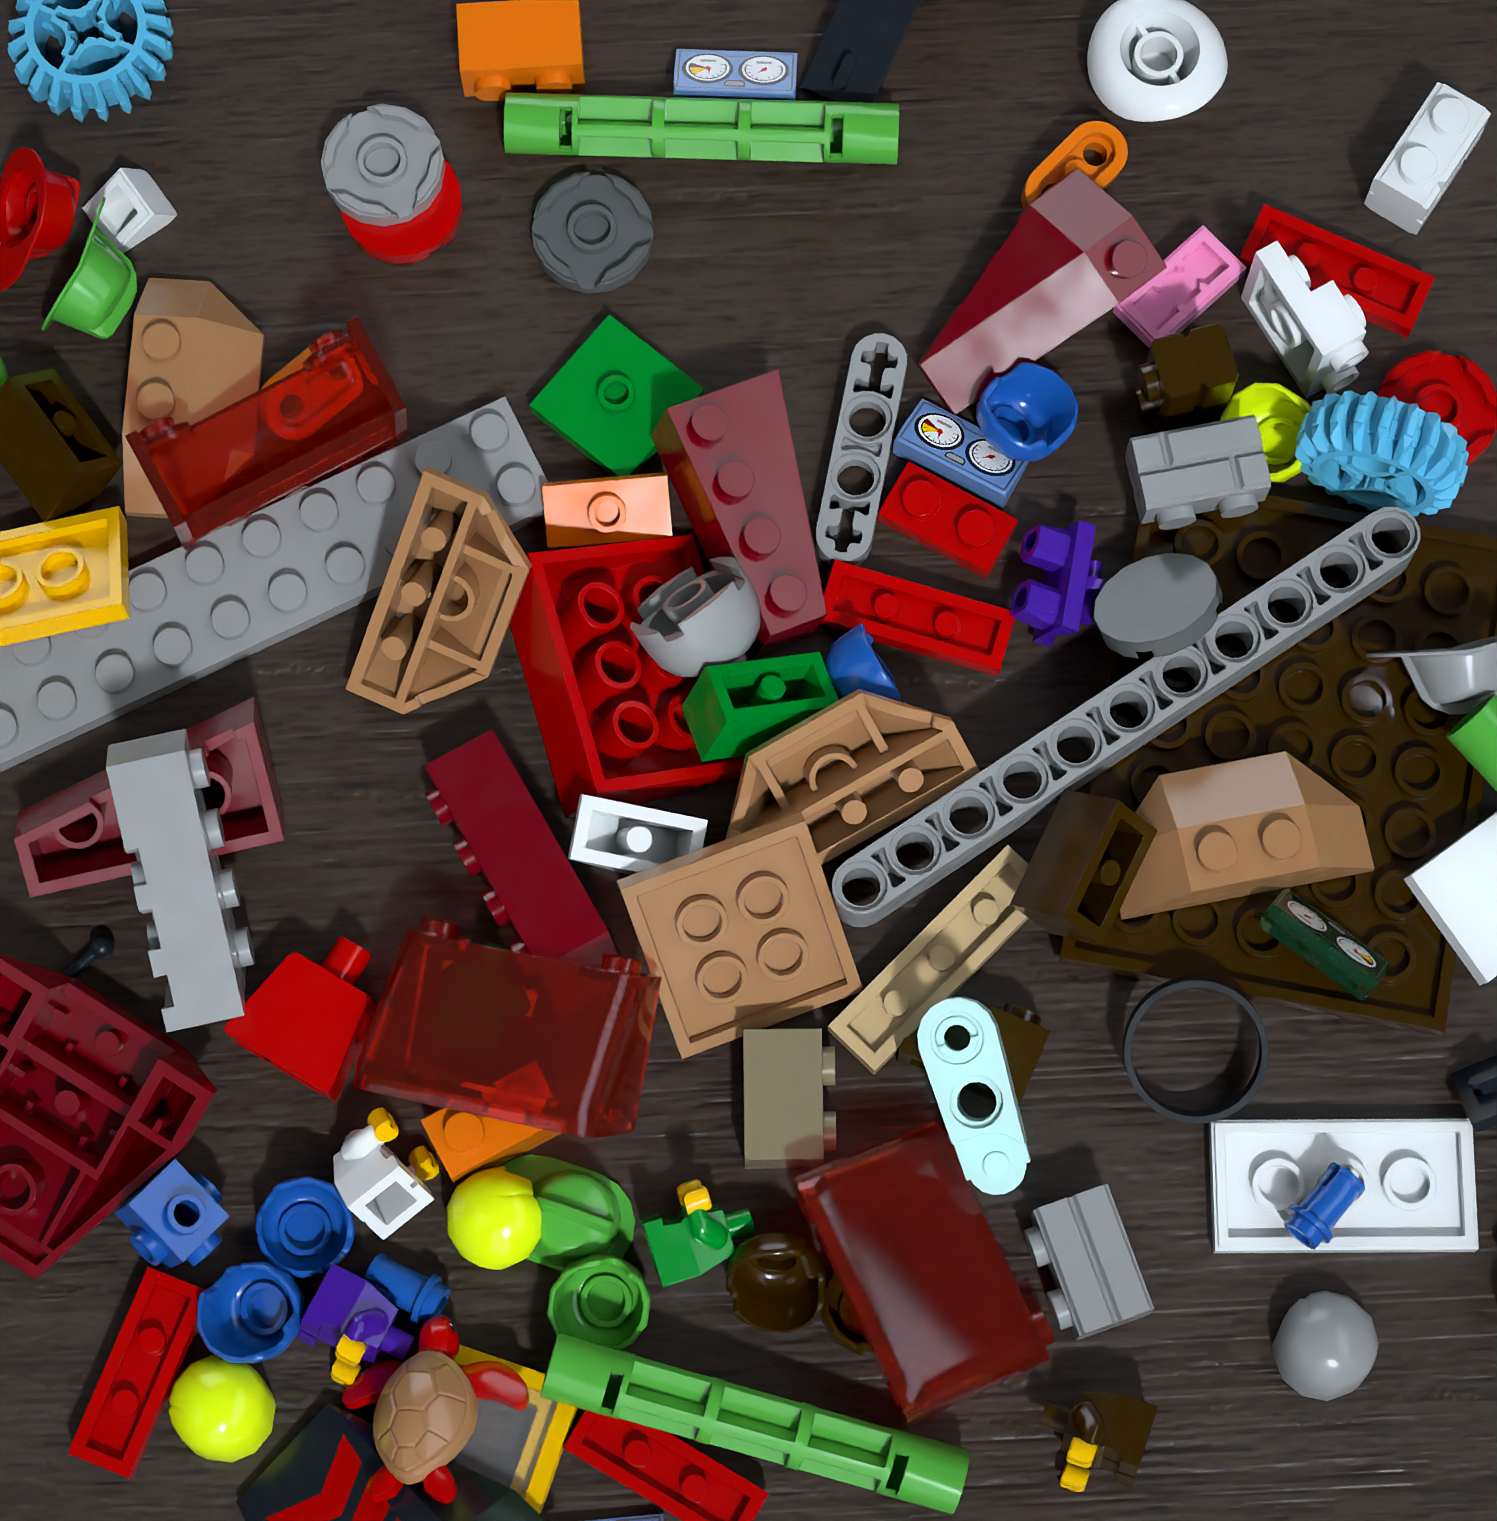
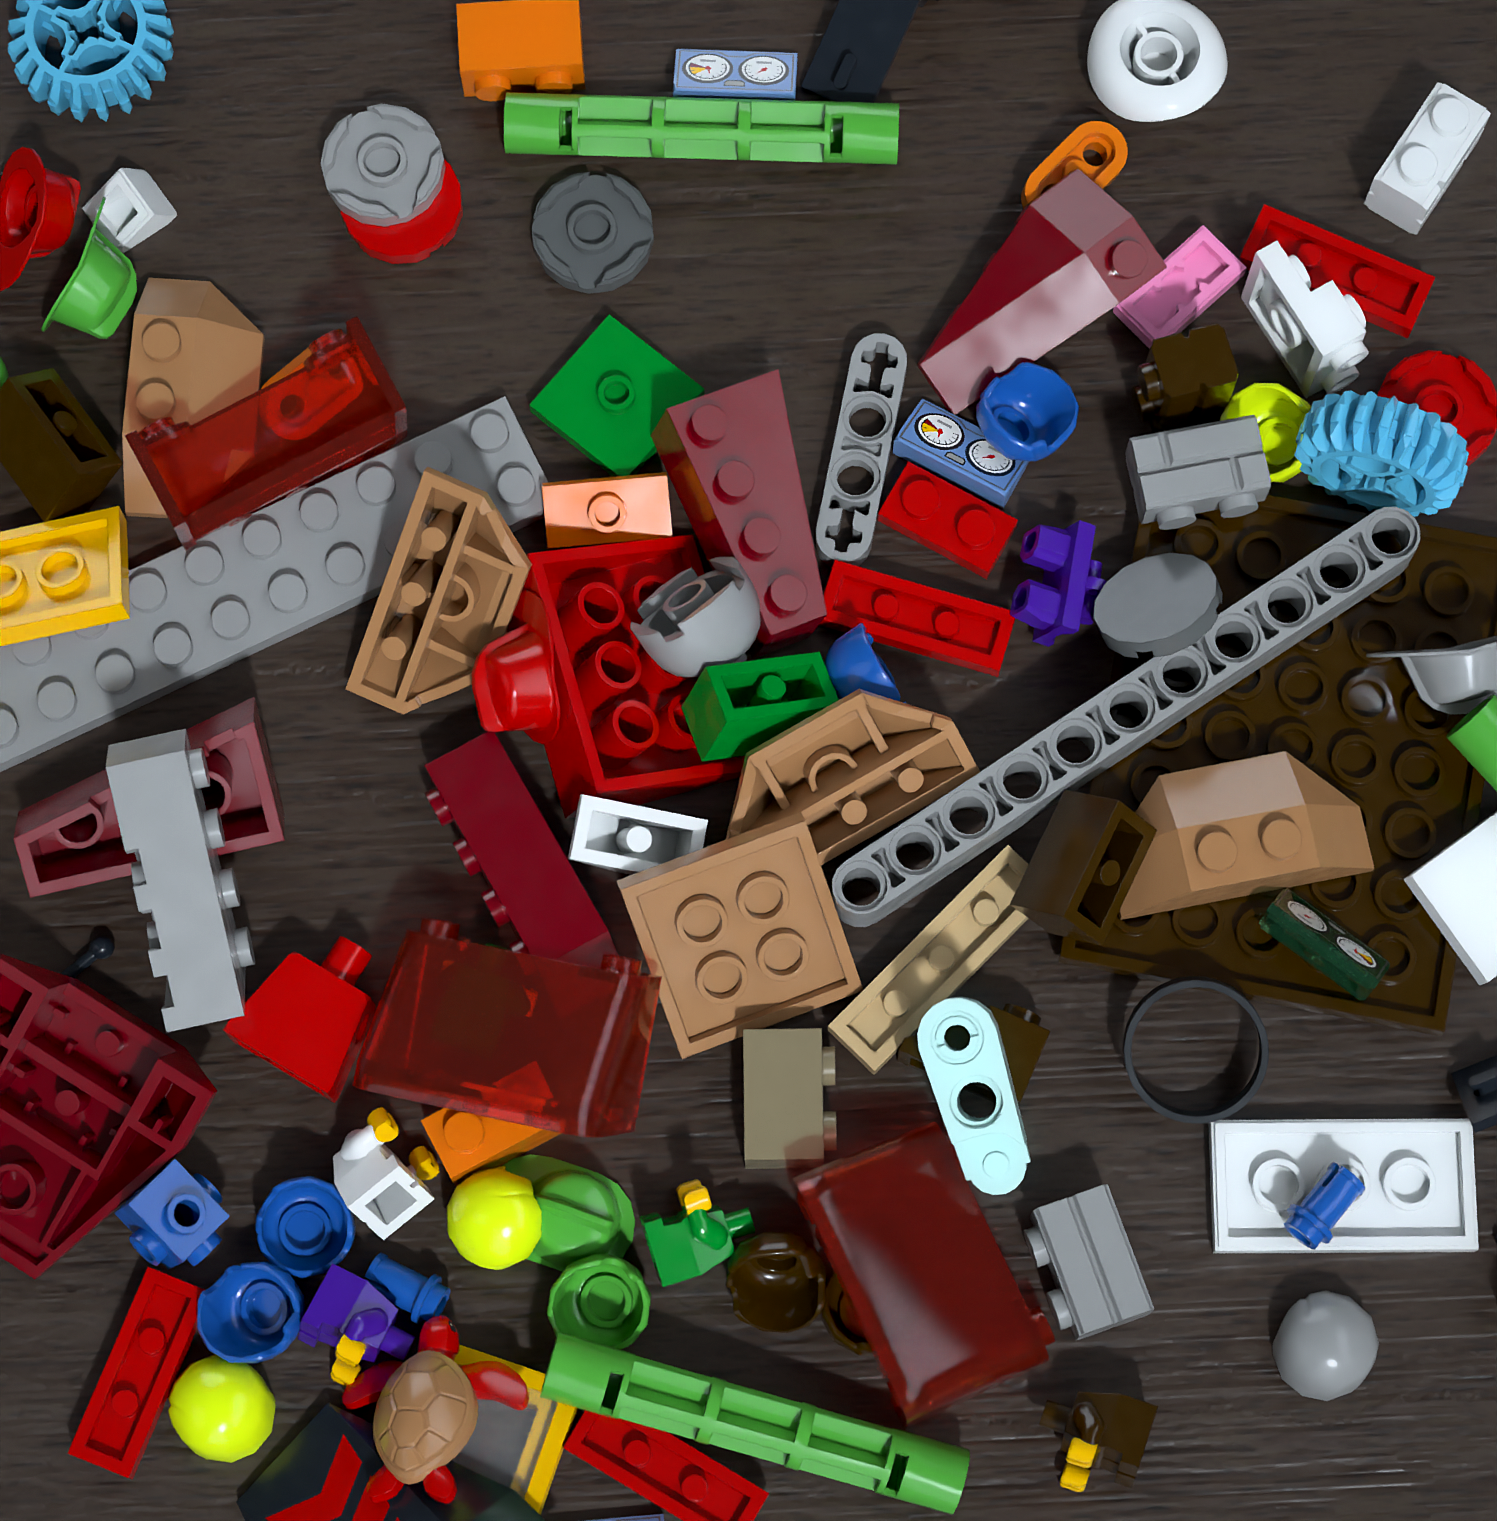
(517, 675): none -> red piece

